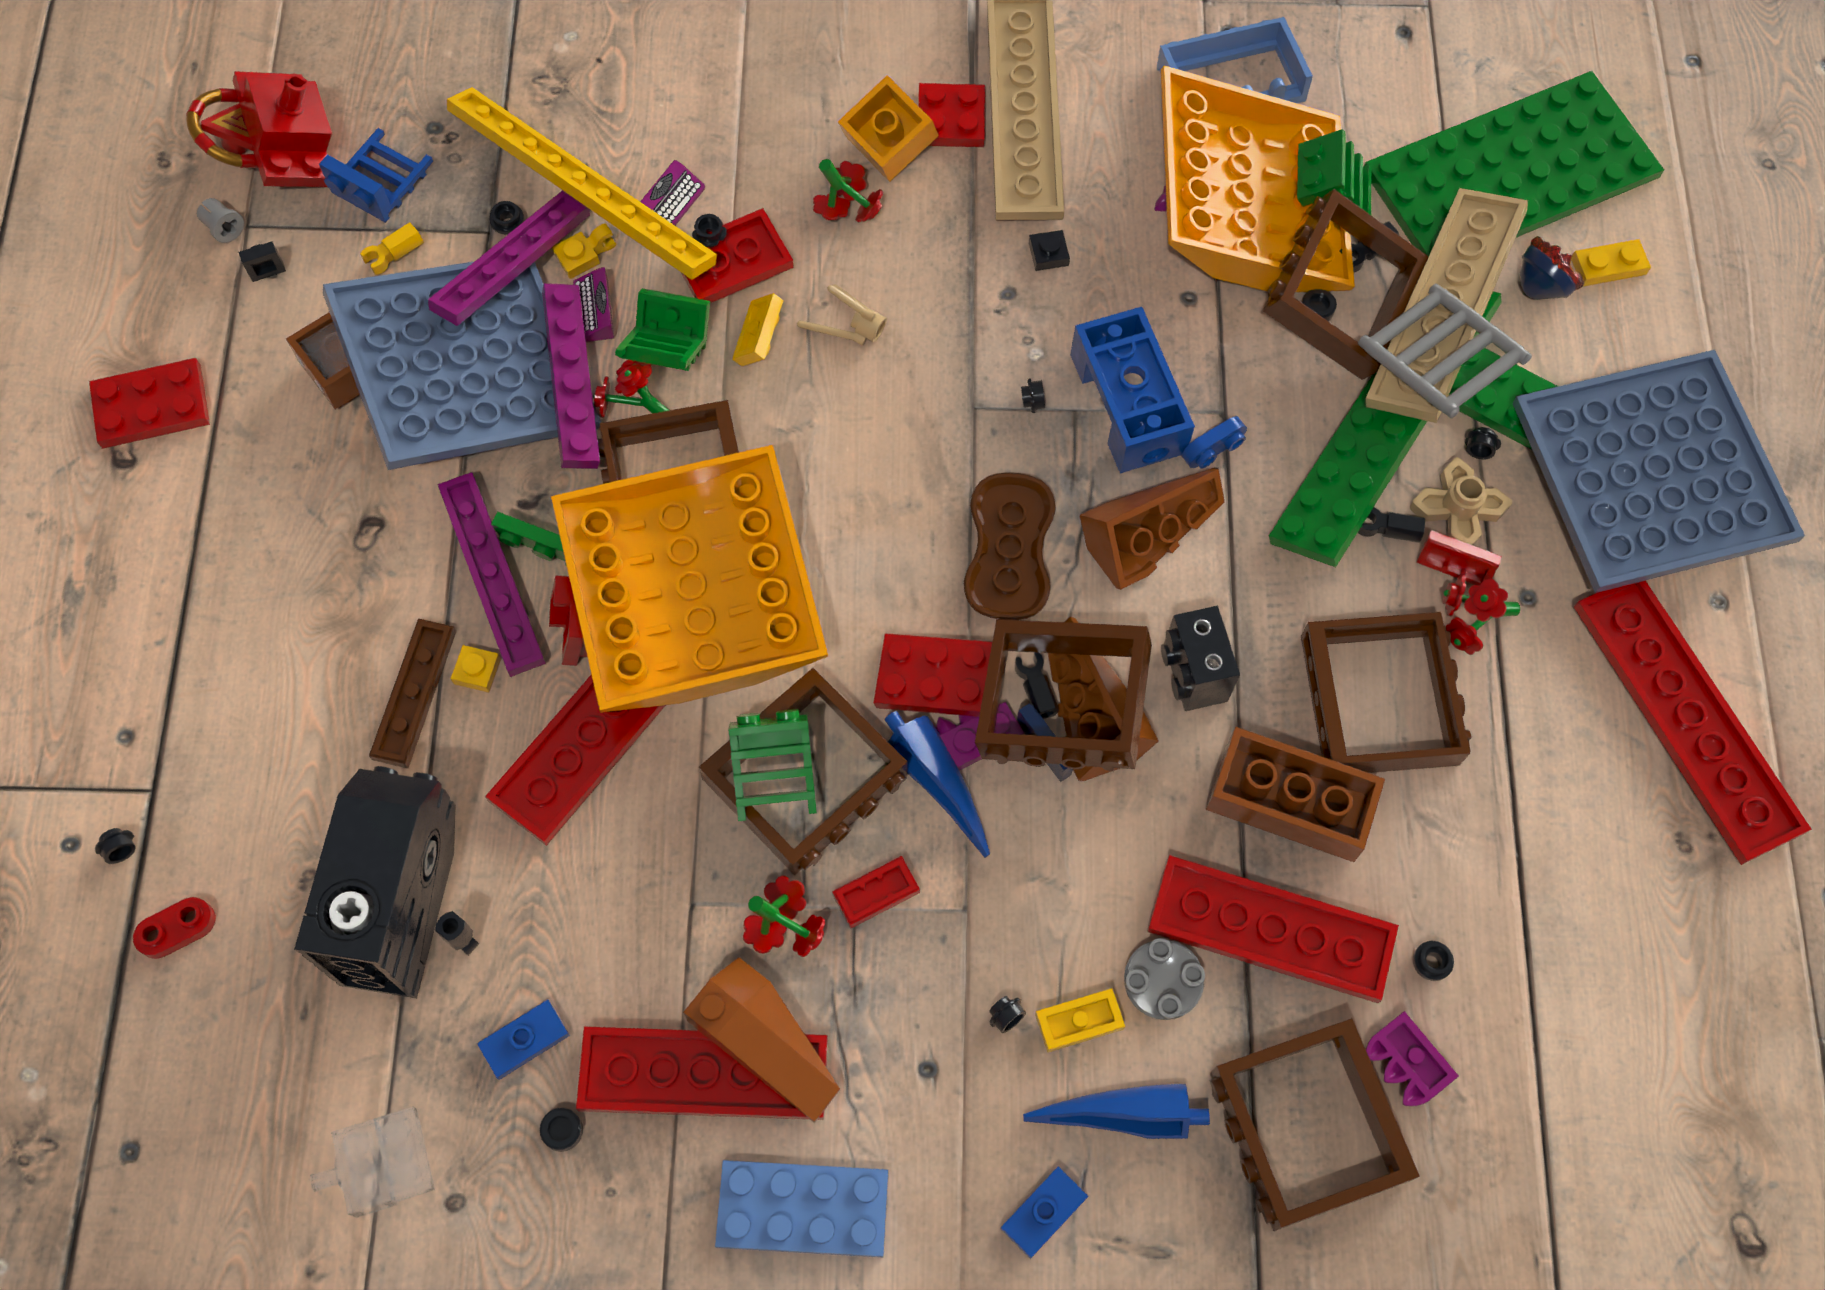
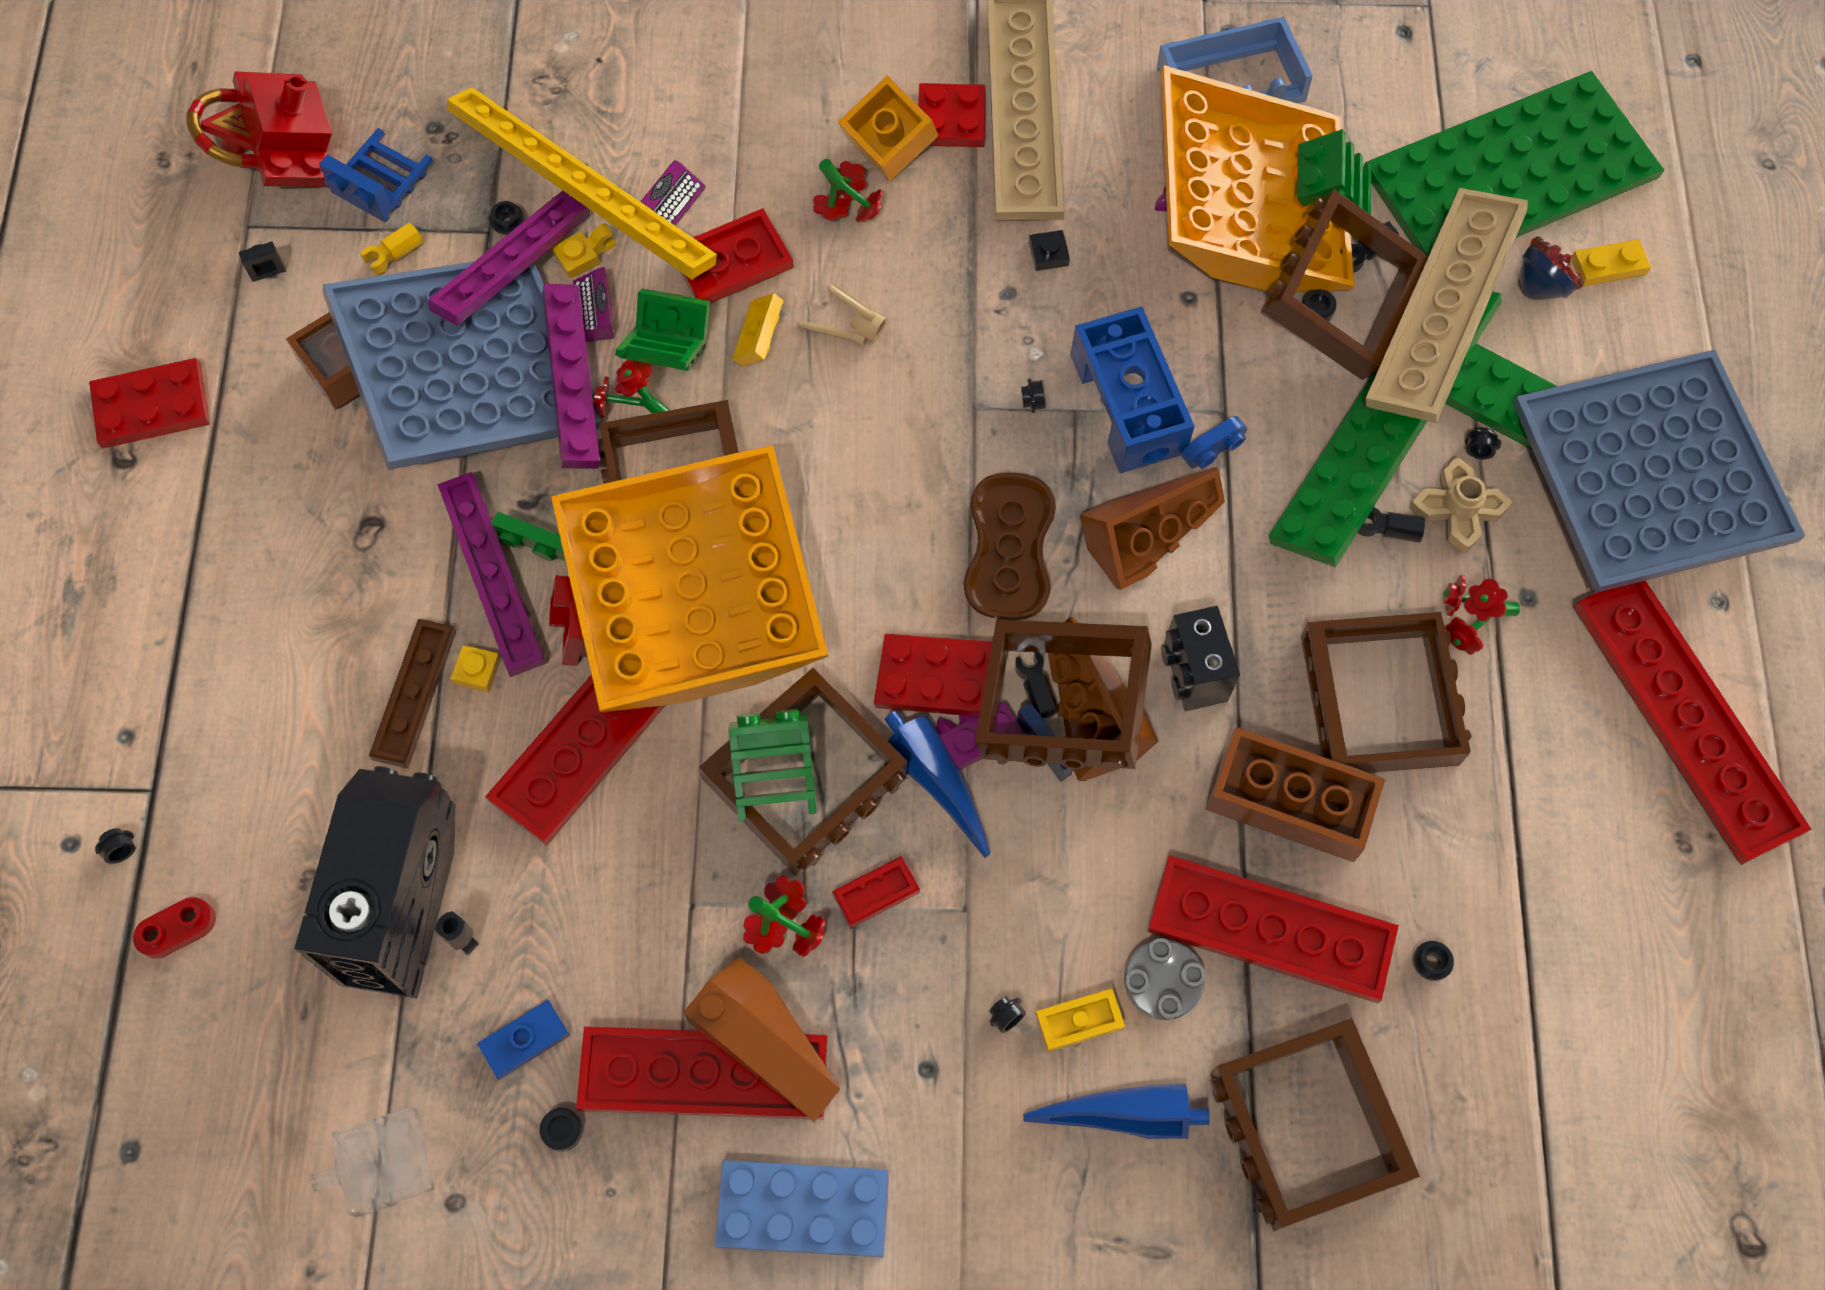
(219, 214): light grey bush -> none
(709, 223): black plate -> none
(1044, 1212): blue plate -> none
(1411, 1060): magenta plate -> none
(1425, 384): light grey bar -> none
(1458, 558): red plate -> none

